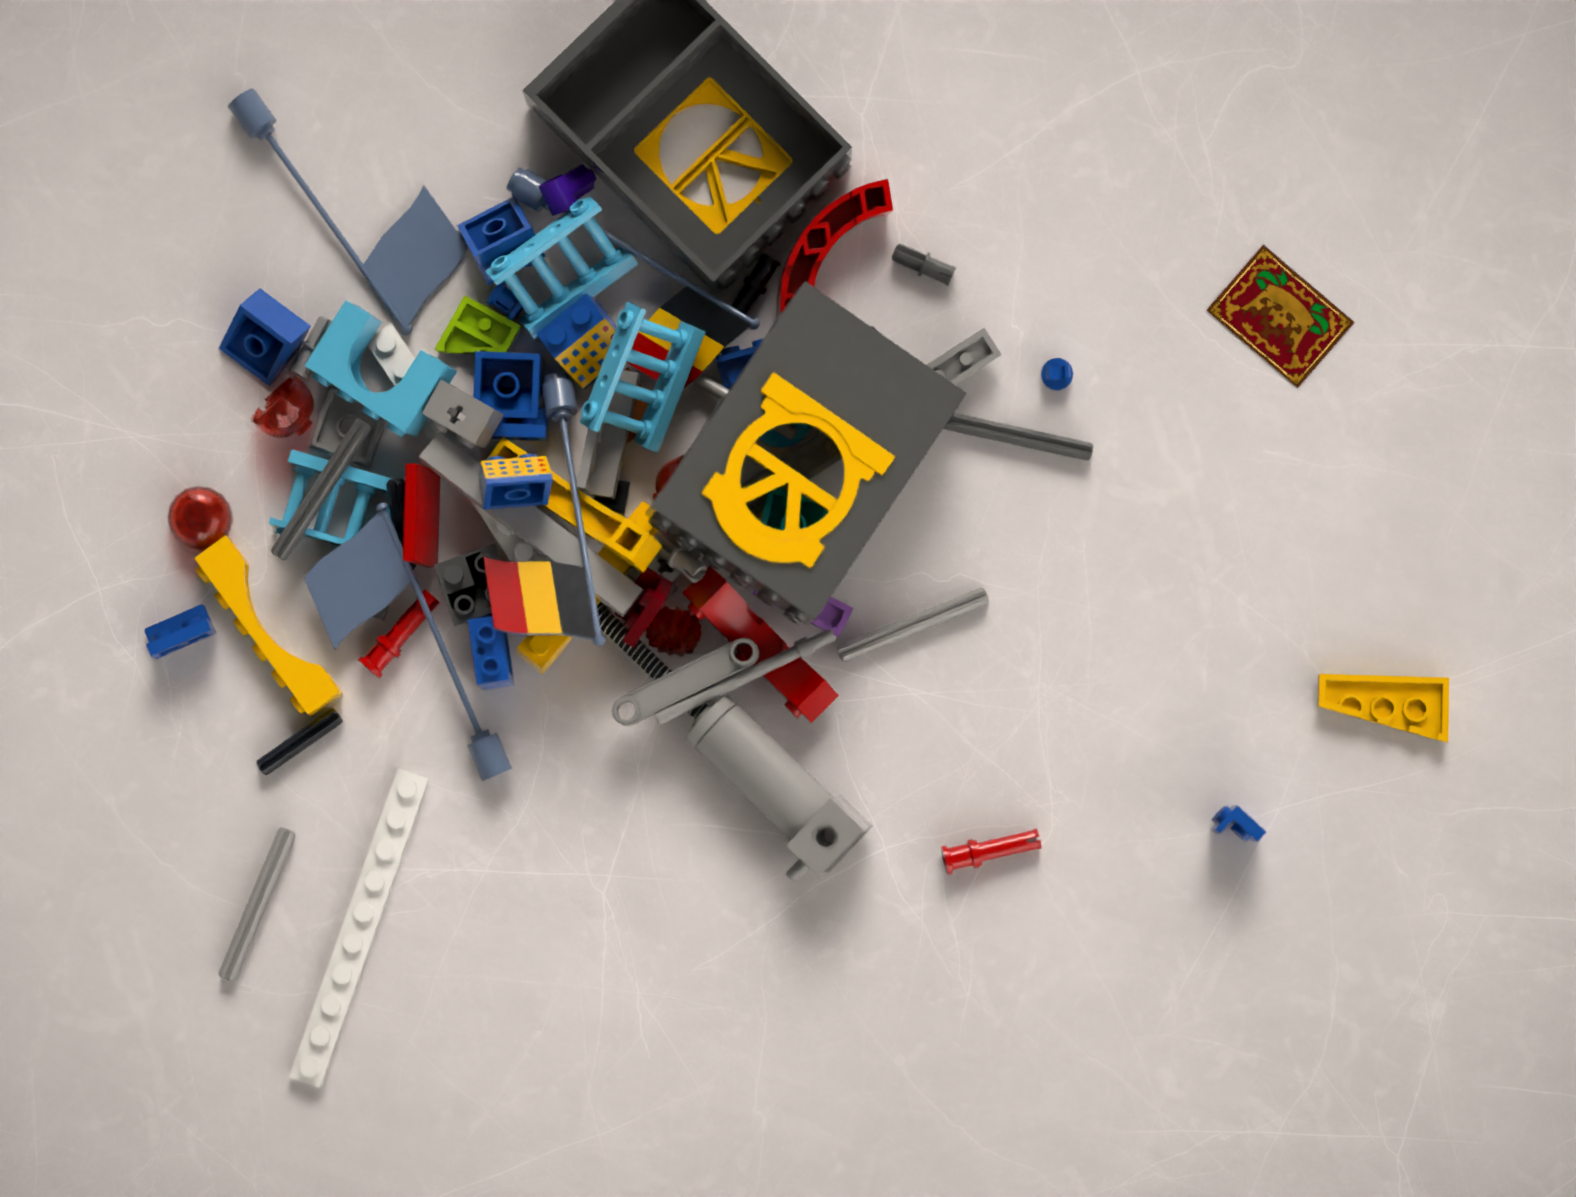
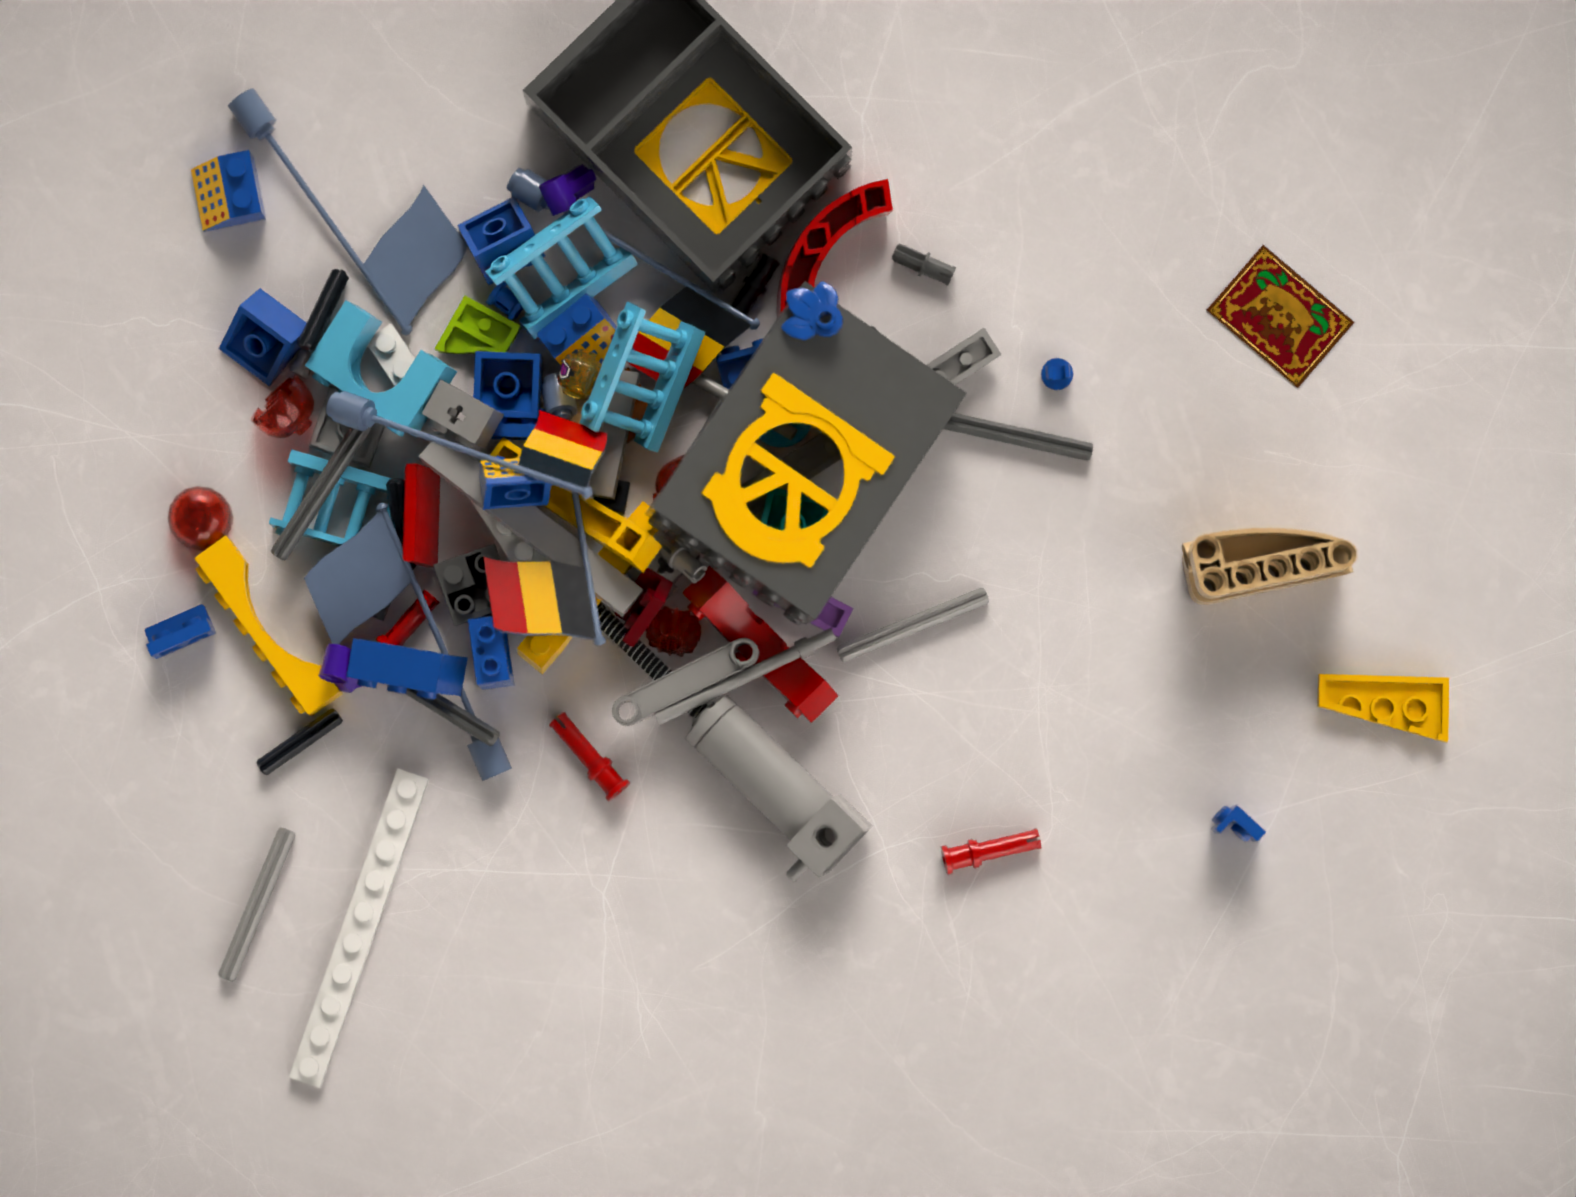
(228, 191): none -> blue slope
(322, 310): none -> black axle
(335, 667): none -> dark purple piece
(406, 668): none -> blue wedge
(458, 717): none -> dark grey axle
(554, 452): none -> flag
(579, 373): none -> clear yellow head
(598, 768): none -> red pin
(809, 309): none -> blue plate
(1252, 551): none -> tan panel

